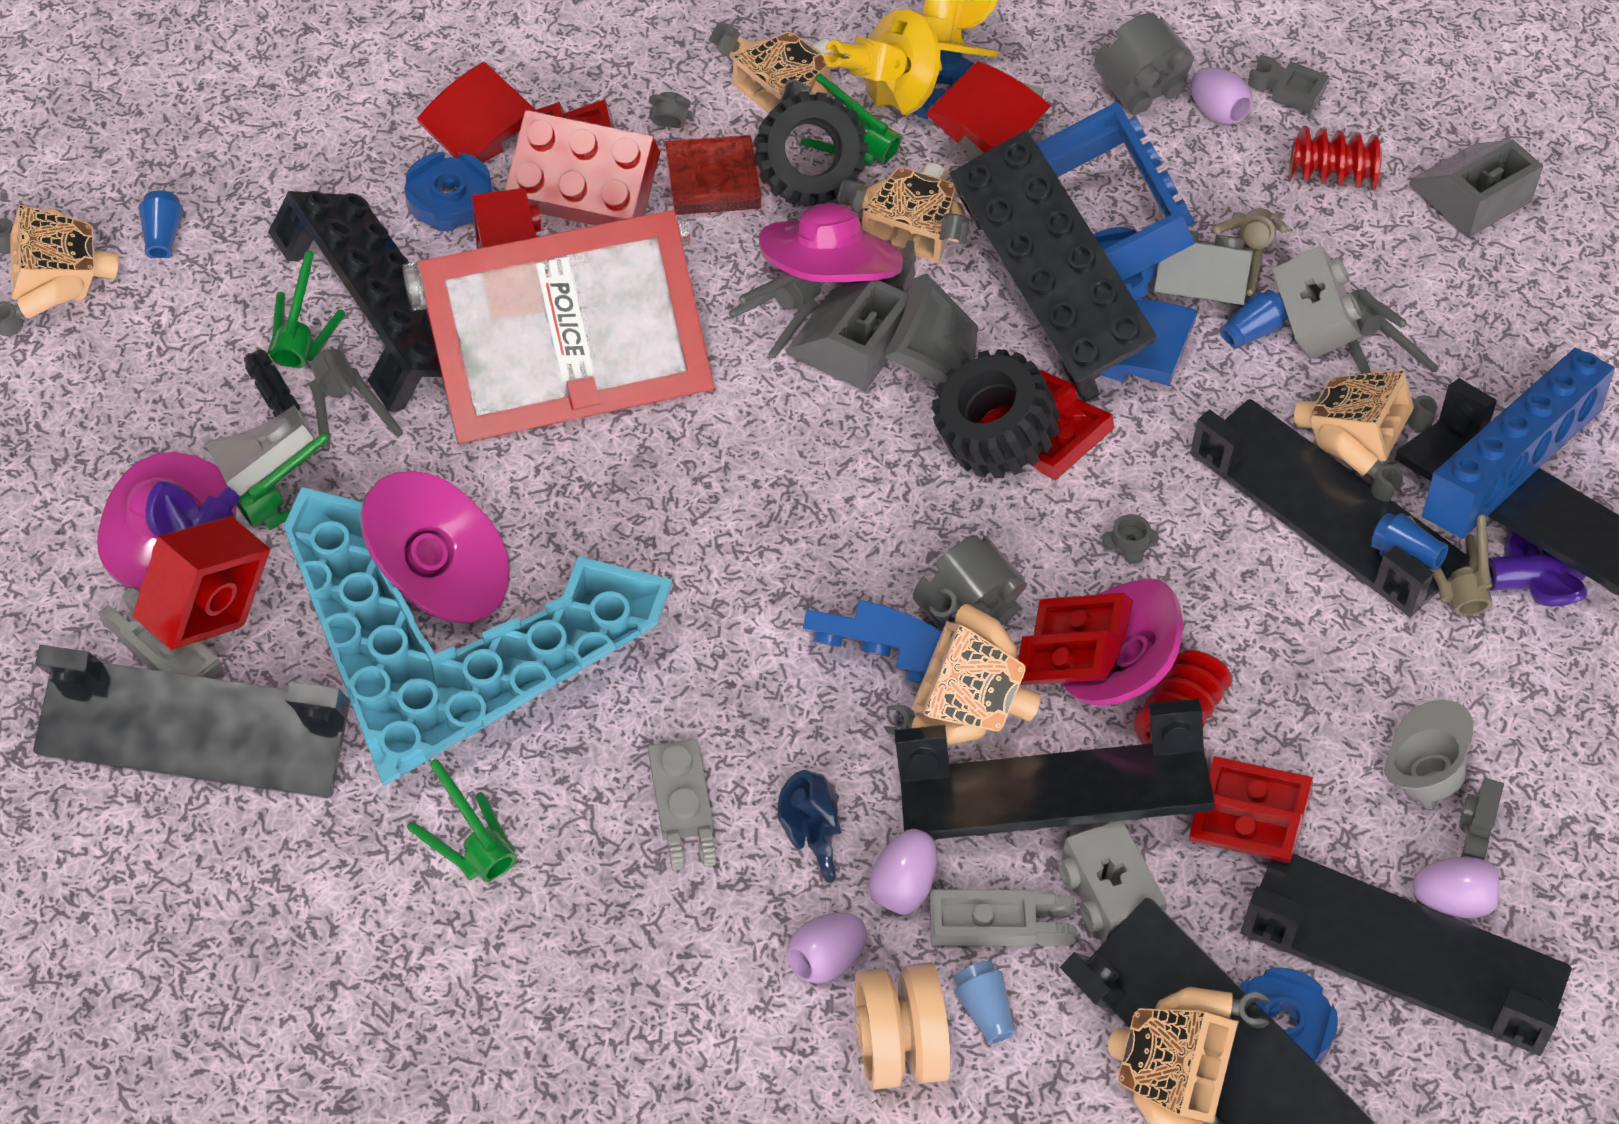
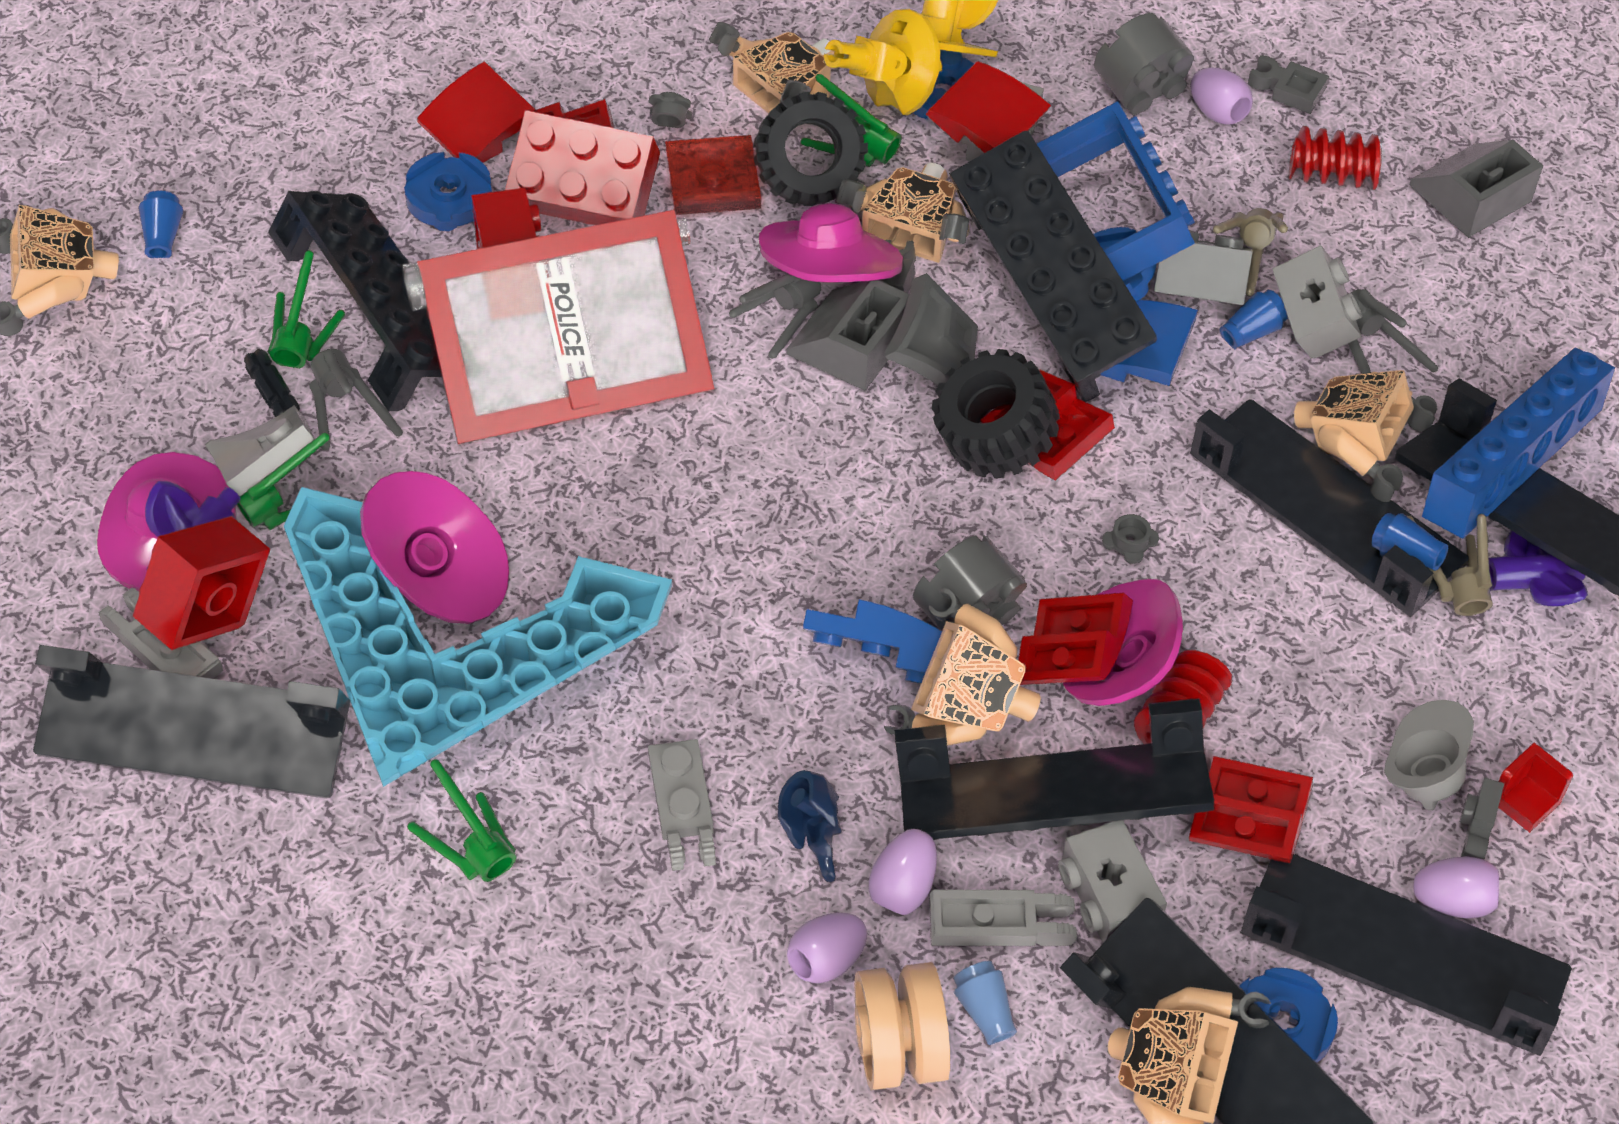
(1533, 787): none -> red panel

